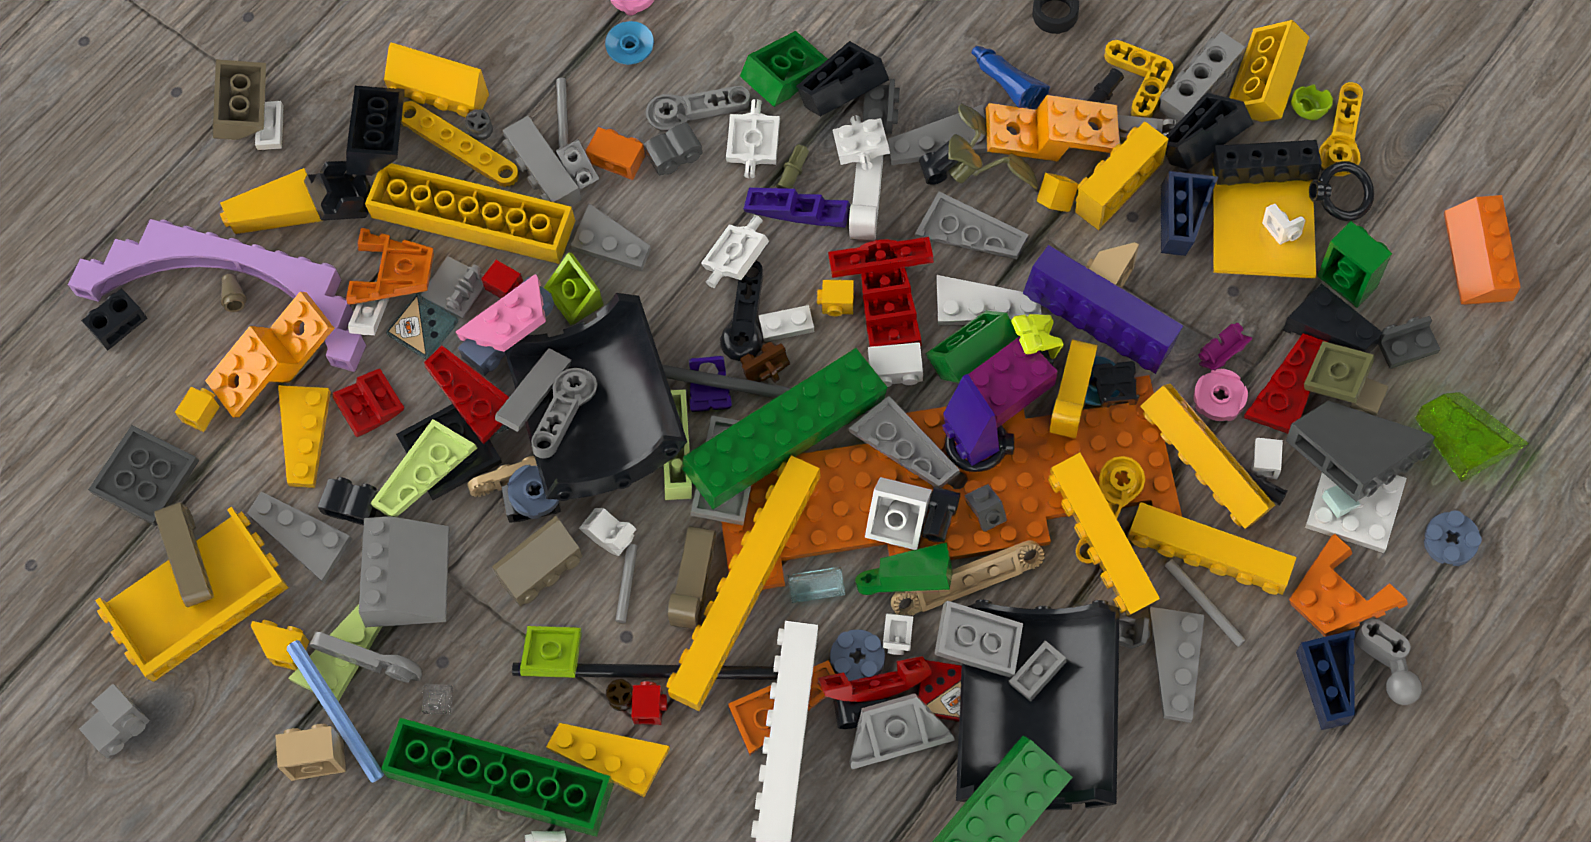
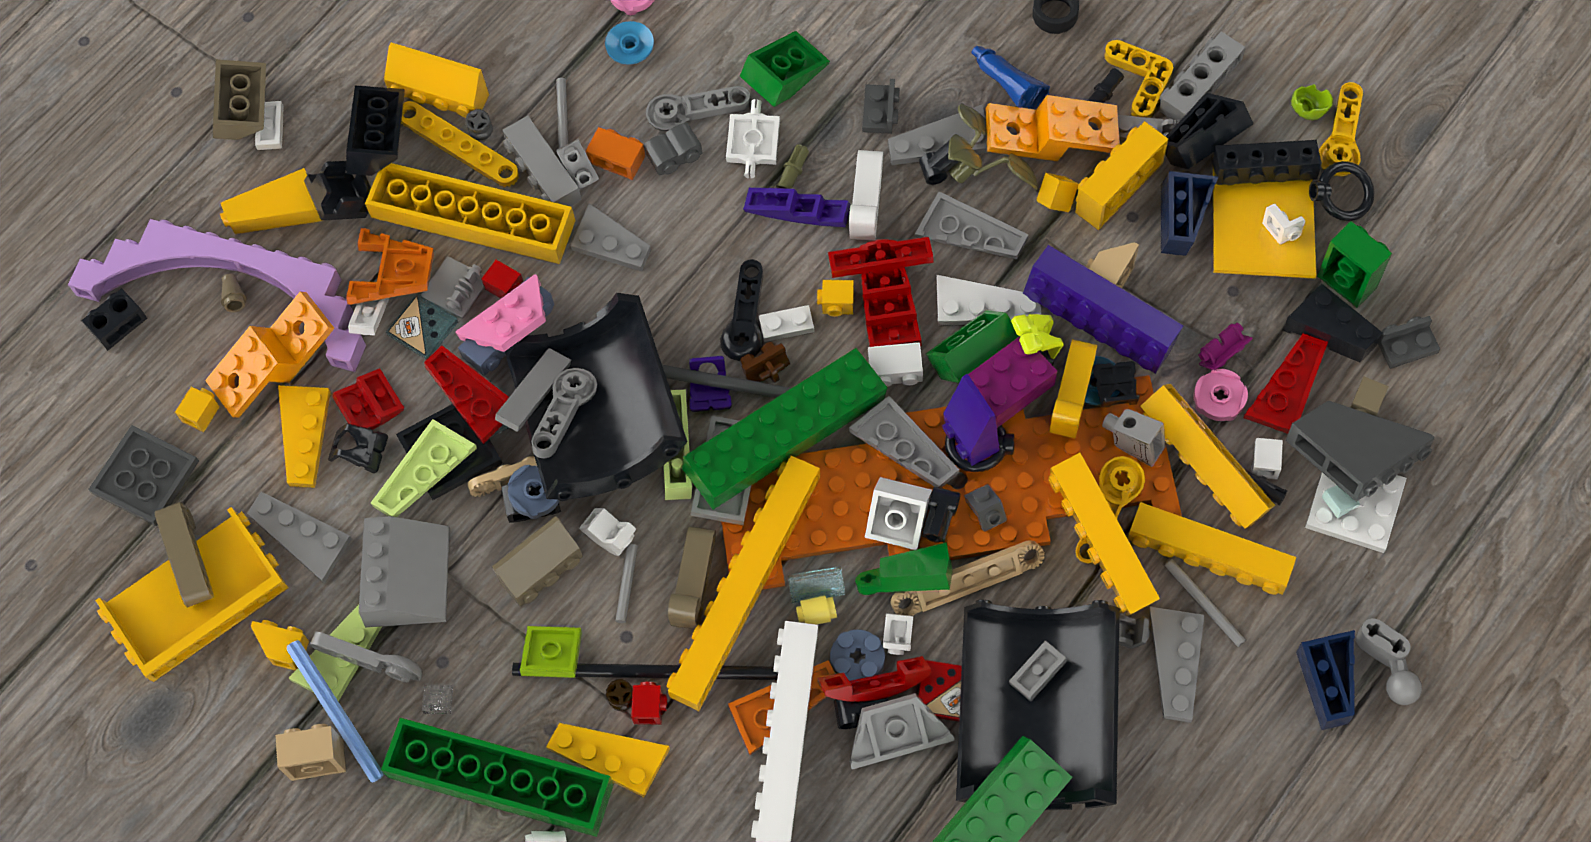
(114, 722): light grey brick -> none
(348, 501): black brick -> none
(368, 448): none -> black piece
(573, 290): lime slope -> none
(735, 252): white plate -> none
(816, 610): none -> light yellow brick
(842, 79): black wedge -> none
(861, 141): white plate -> none
(978, 639): light grey plate -> none
(1137, 435): none -> light grey torso
(1269, 69): yellow slope -> none
(1331, 602): orange wing -> none
(1339, 372): olive plate -> none
(1451, 553): sand blue plate -> none
(1467, 434): clear neon green wedge -> none
(1482, 251): orange slope -> none

